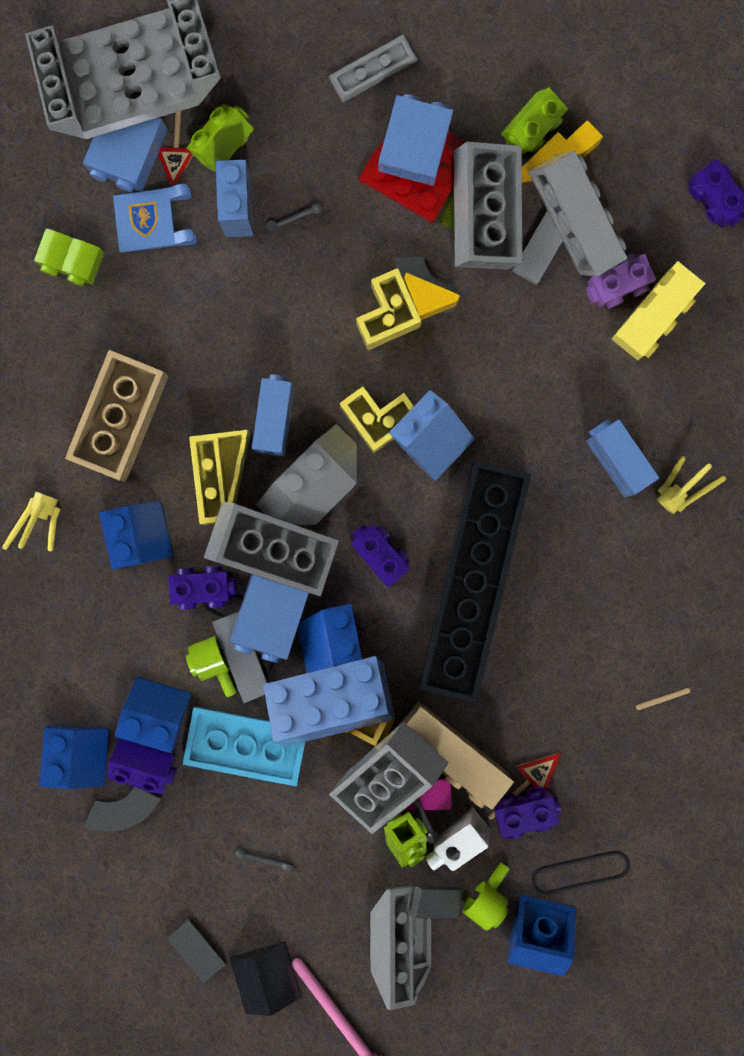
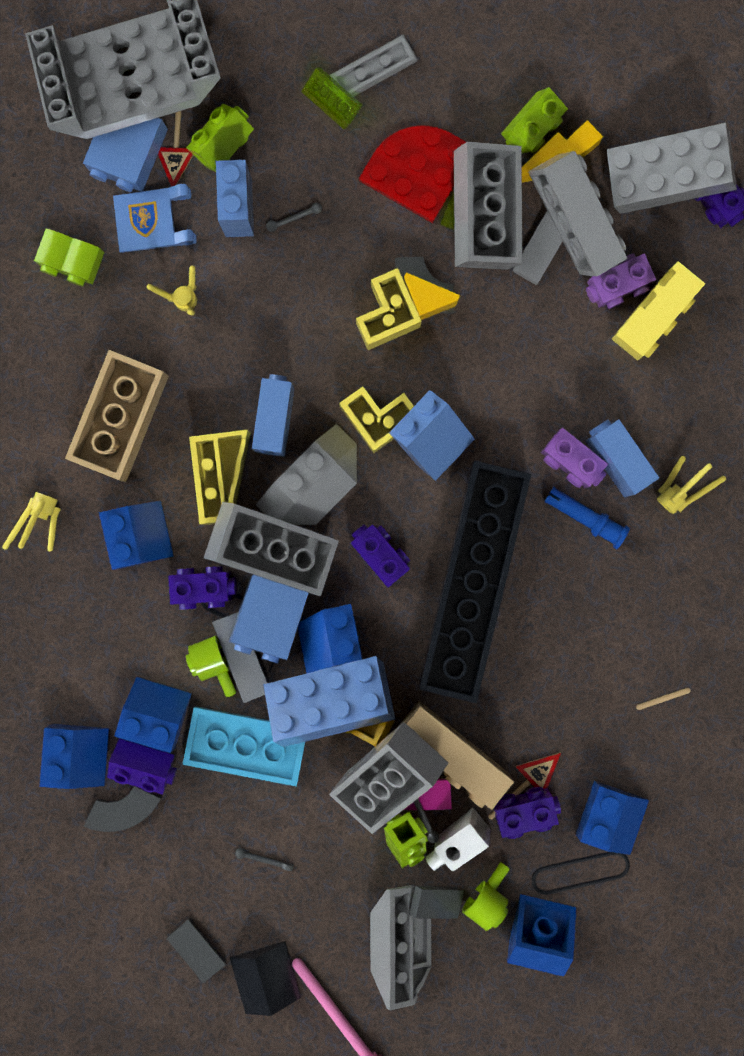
(183, 297): none -> light yellow plant
(331, 98): none -> clear neon green tile
(415, 139): medium blue brick -> none
(574, 459): none -> medium lavender brick
(599, 524): none -> blue pin
(611, 819): none -> blue slope
(672, 168): none -> light grey brick

